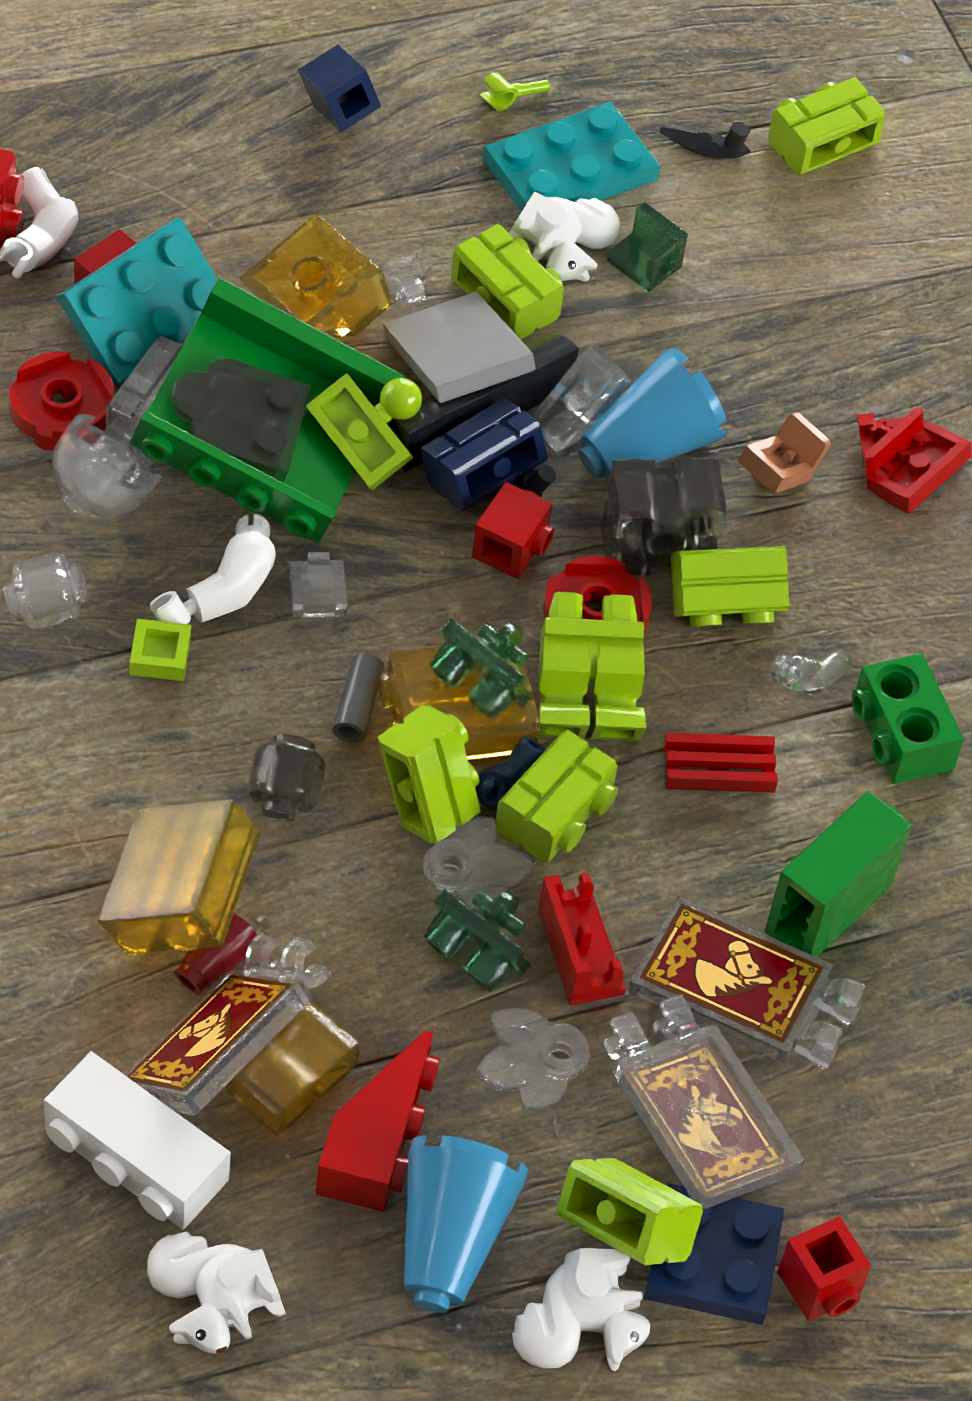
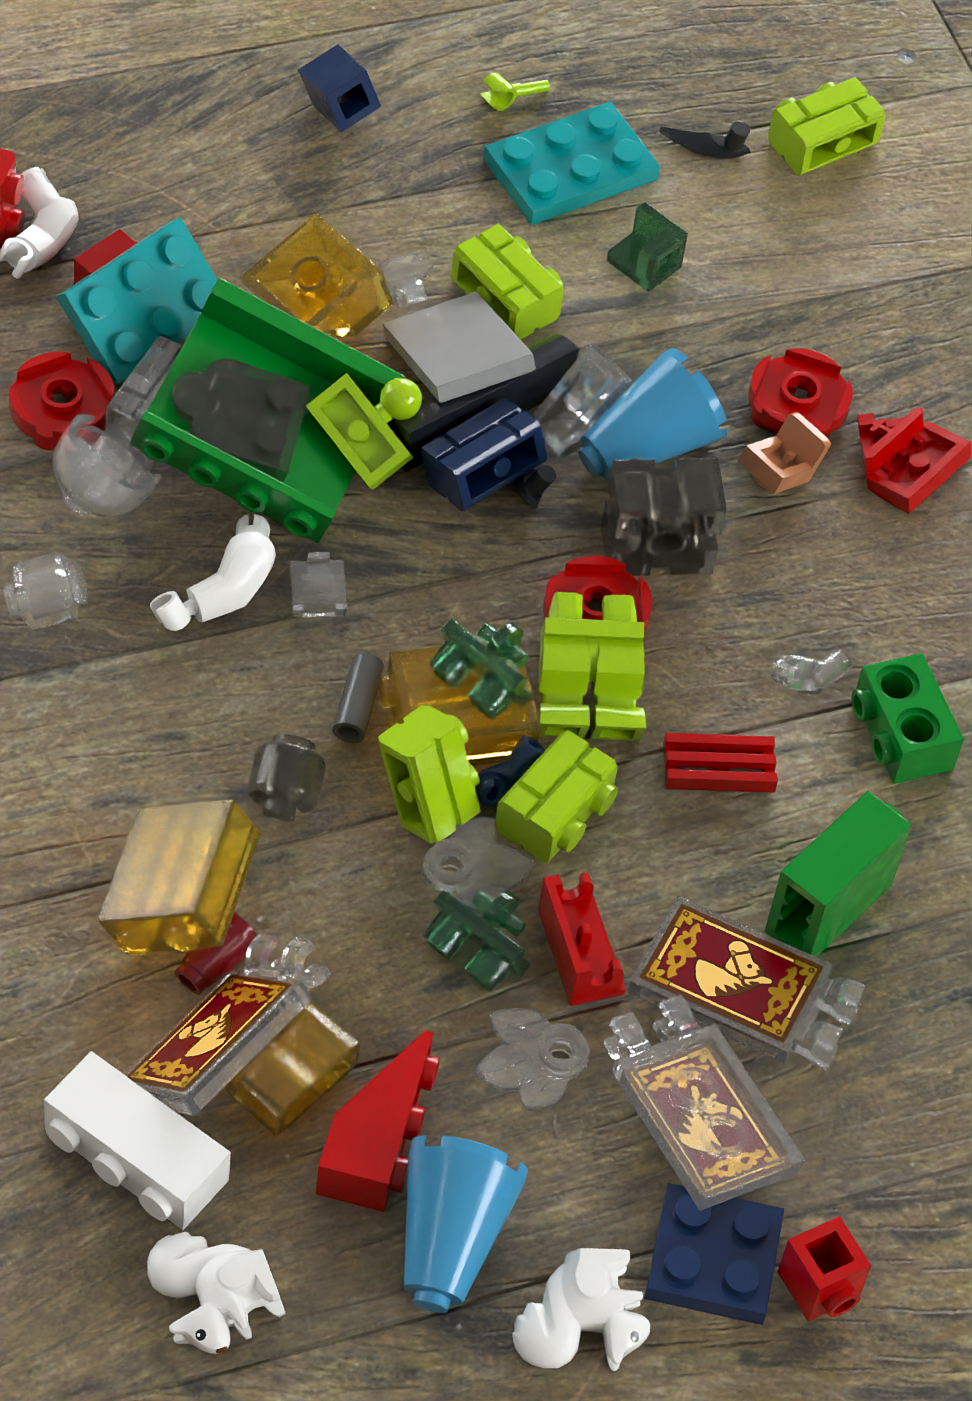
(160, 650): lime plate -> none
(513, 530): red brick -> none
(556, 227): white animal -> none
(629, 1211): lime brick -> none
(730, 583): lime brick -> none
(799, 369): none -> red plate

